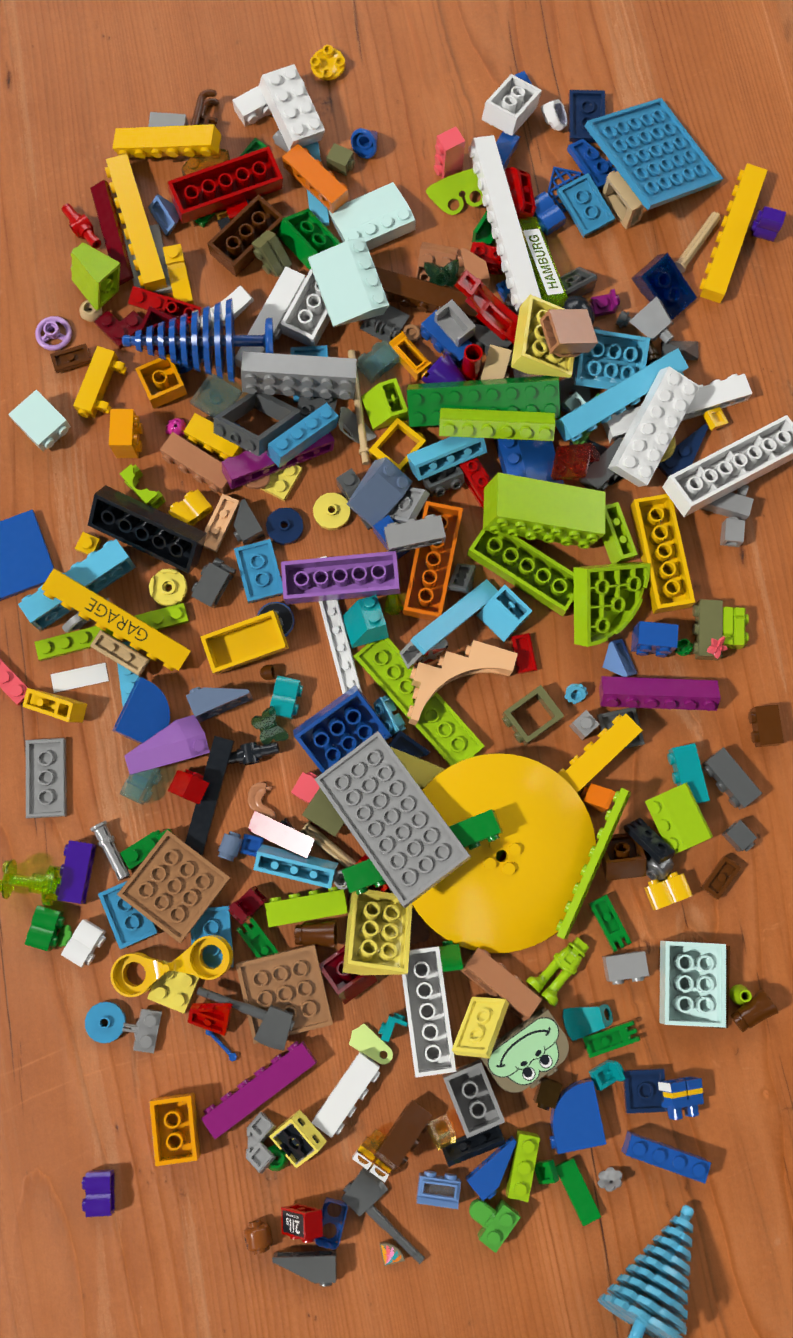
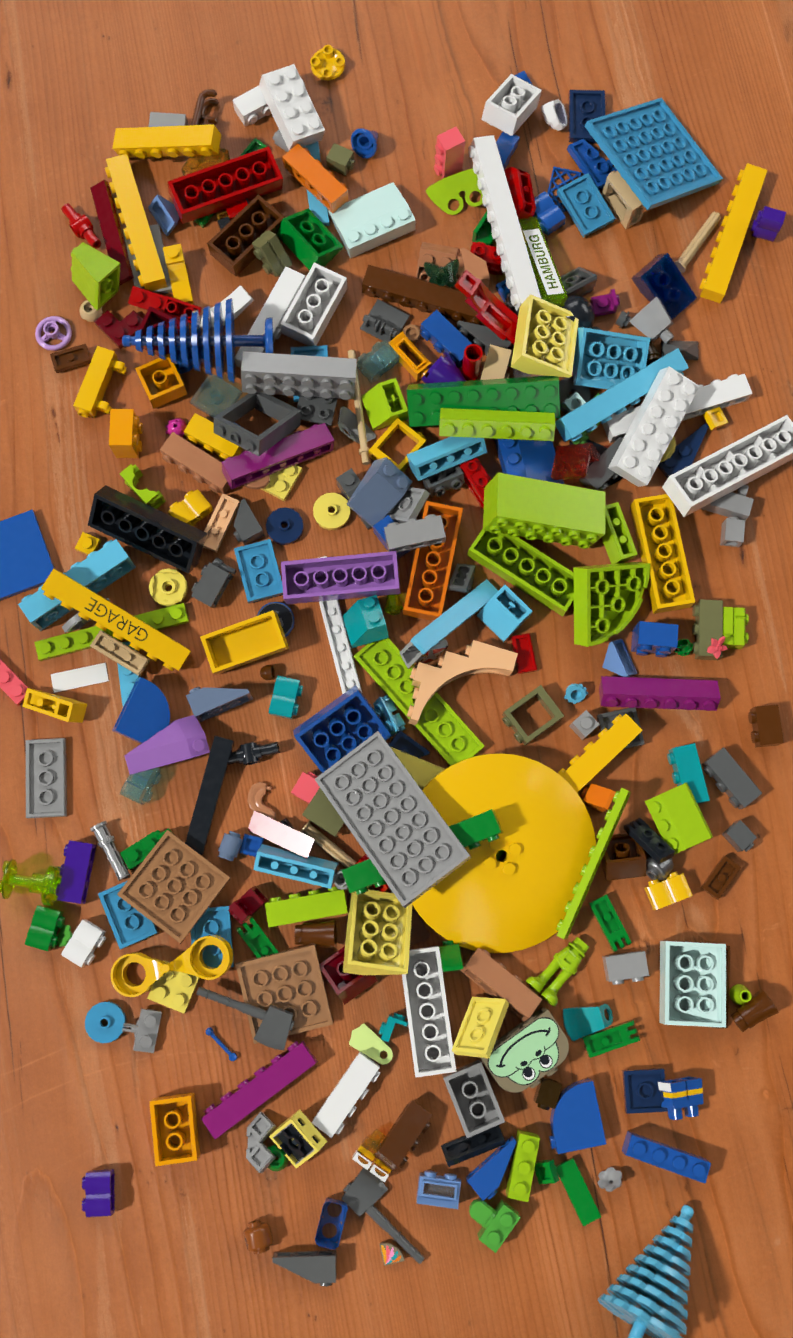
(40, 420): light aqua brick -> none
(189, 786): red brick -> none
(211, 1016): red wing -> none
(269, 727): clear green animal -> none
(302, 435): dark azure brick -> none
(302, 1222): red brick -> none
(349, 282): light aqua slope -> none
(441, 1132): clear yellow brick -> none
(455, 323): light grey panel -> none
(568, 332): nougat brick -> none
(607, 1074): teal bracket -> none

